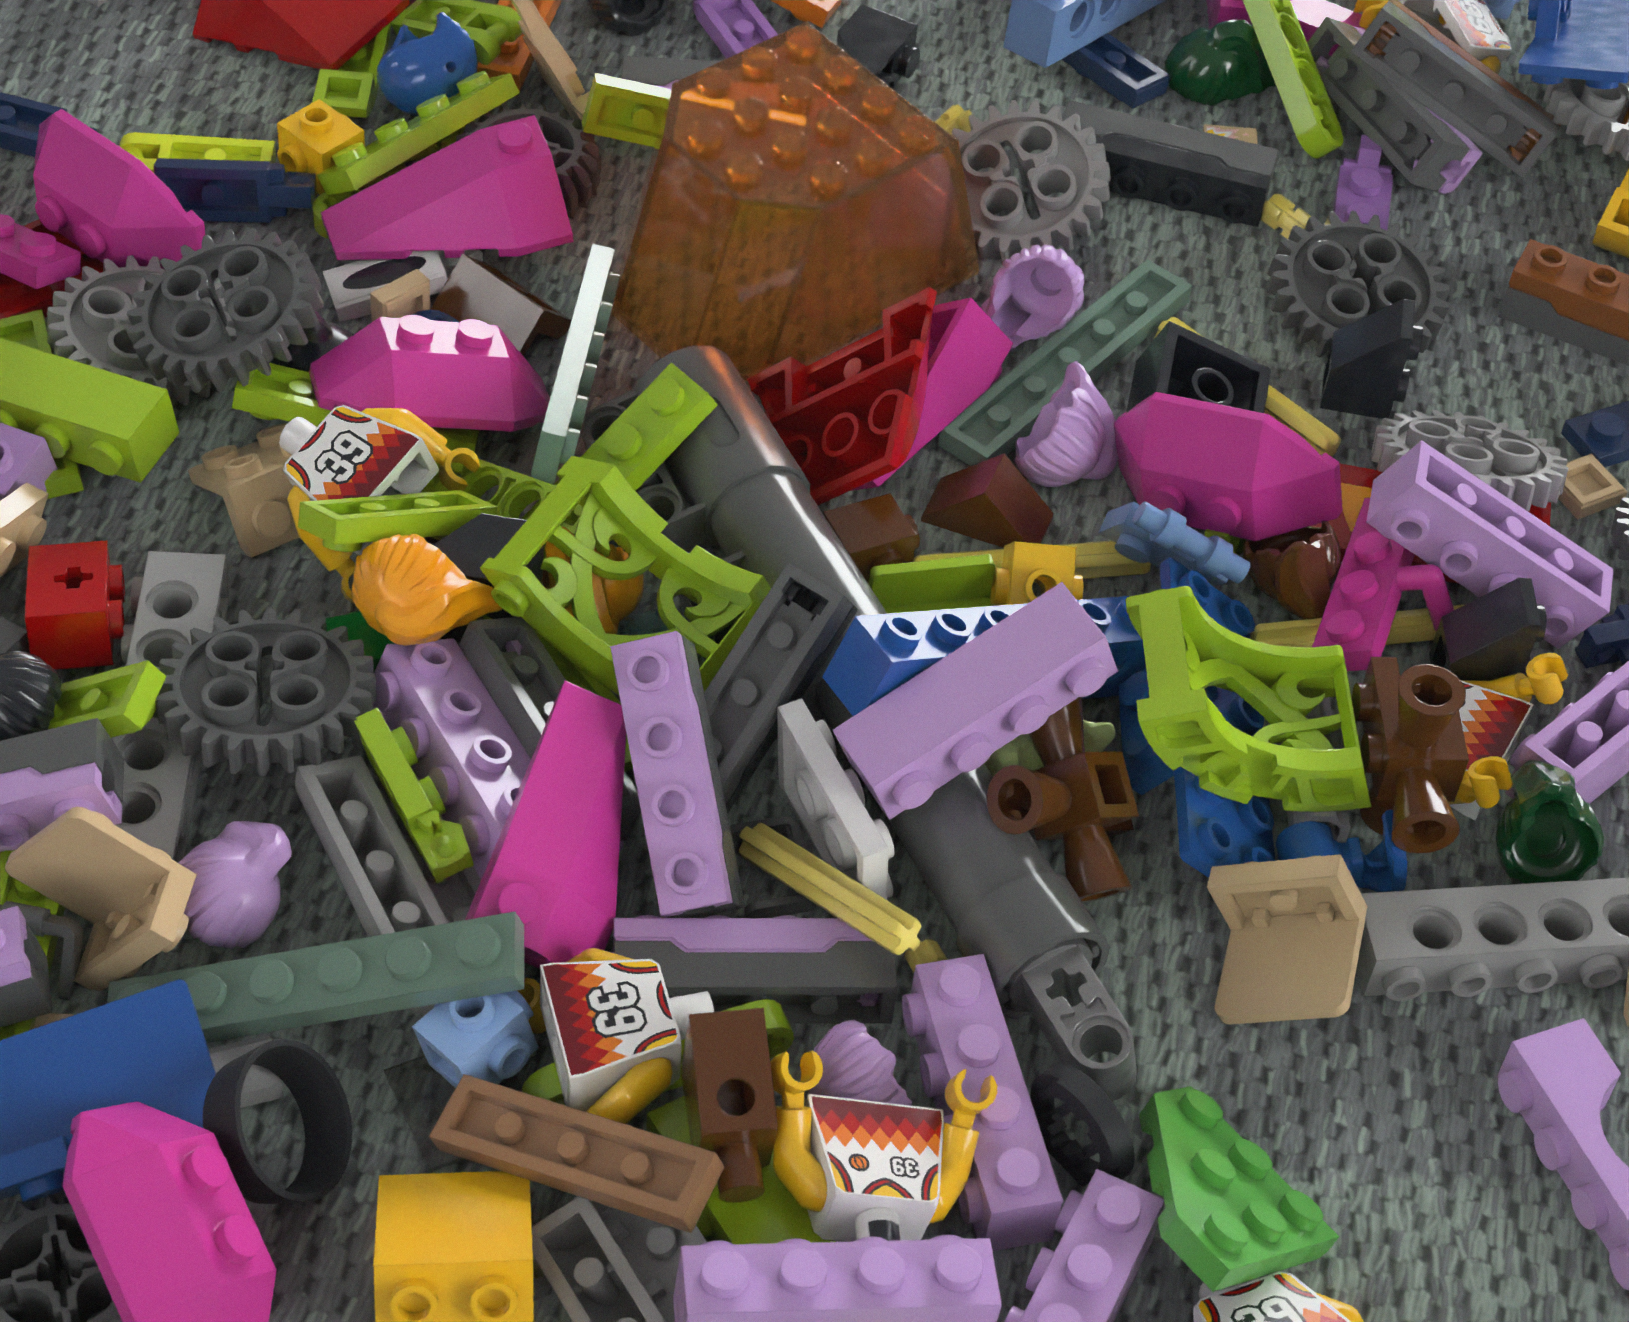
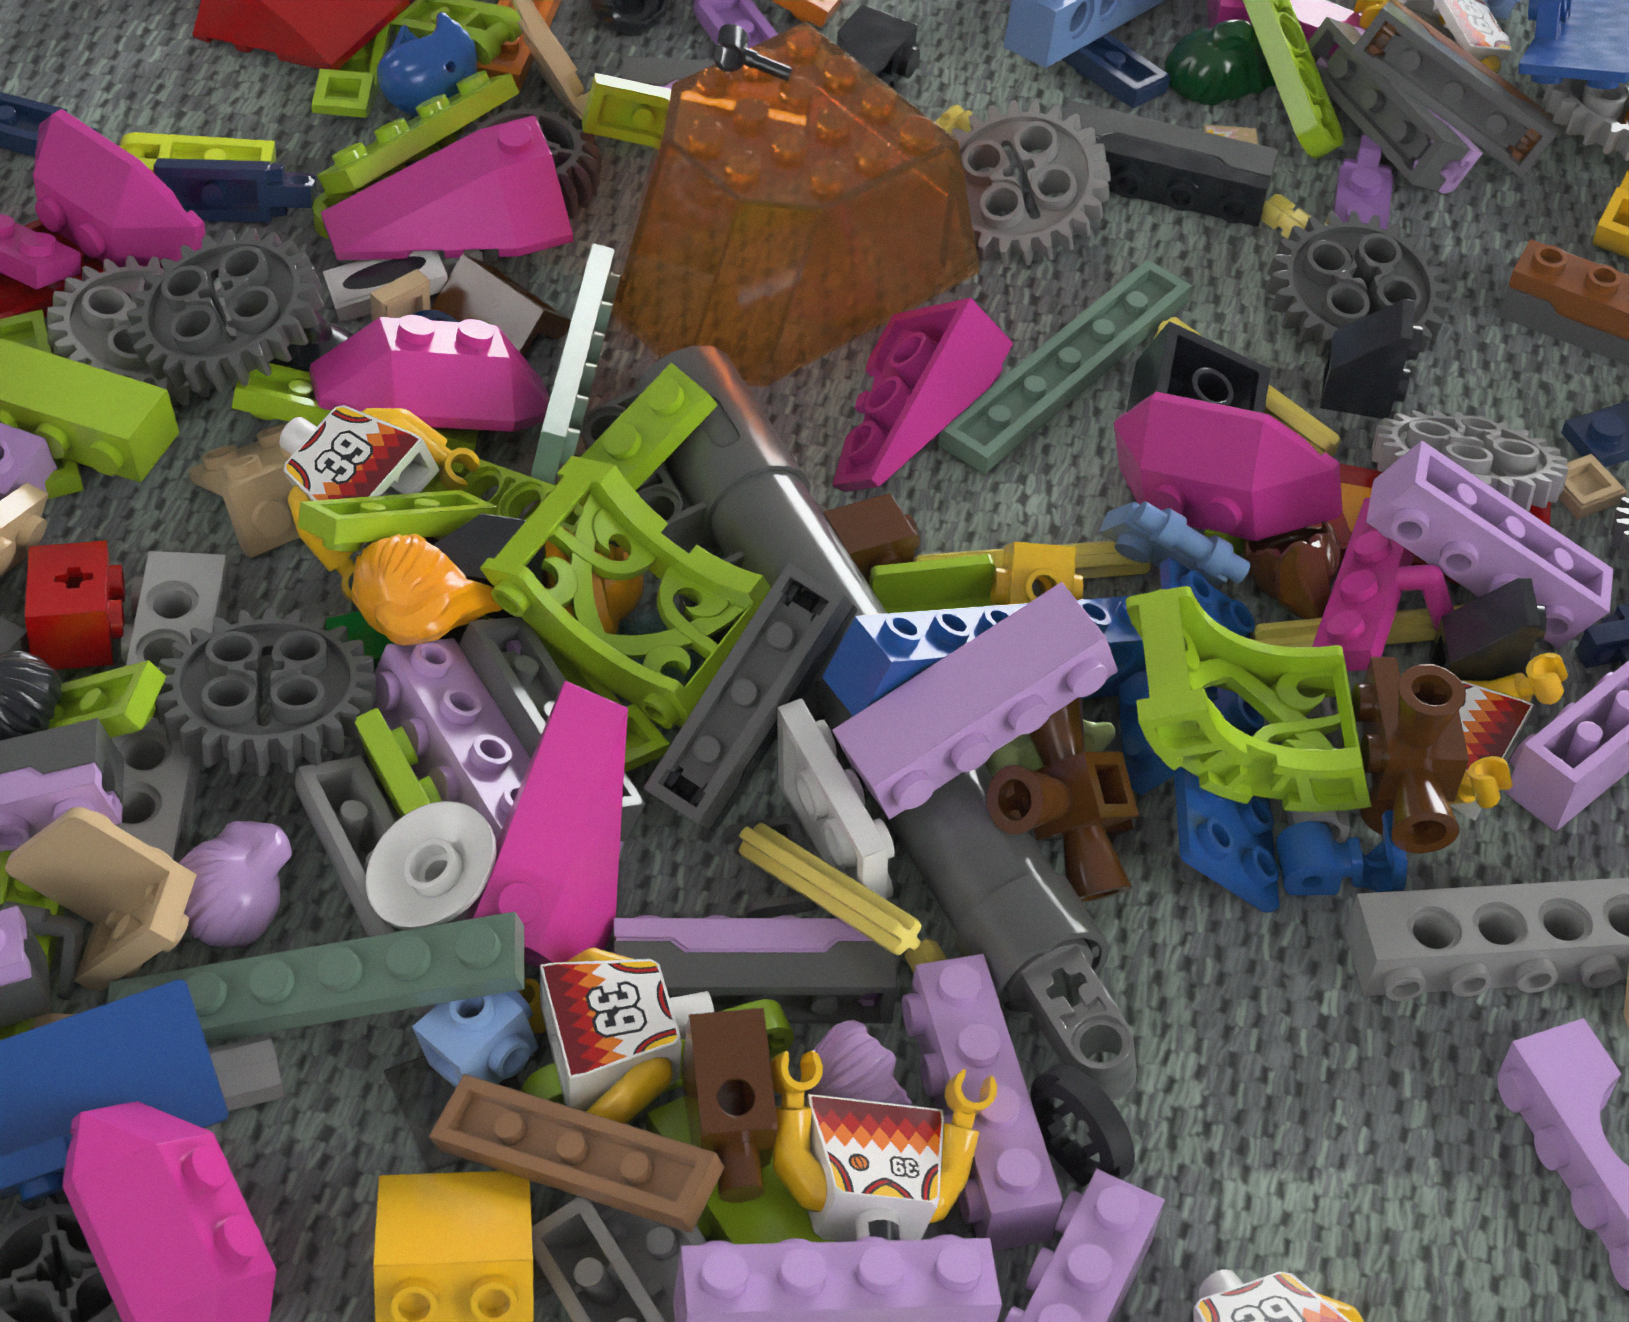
(312, 138): yellow brick -> none
(323, 1114): black tyre -> none
(431, 865): none -> white dish
(677, 777): lavender piece -> none
(733, 54): none -> black hand
(857, 407): red wedge -> none
(989, 504): reddish brown slope -> none
(1035, 293): lavender hair -> none
(1070, 435): lavender hair -> none
(1221, 1196): bright green plate -> none
(1289, 938): tan bracket -> none
(1547, 827): dark green hair -> none

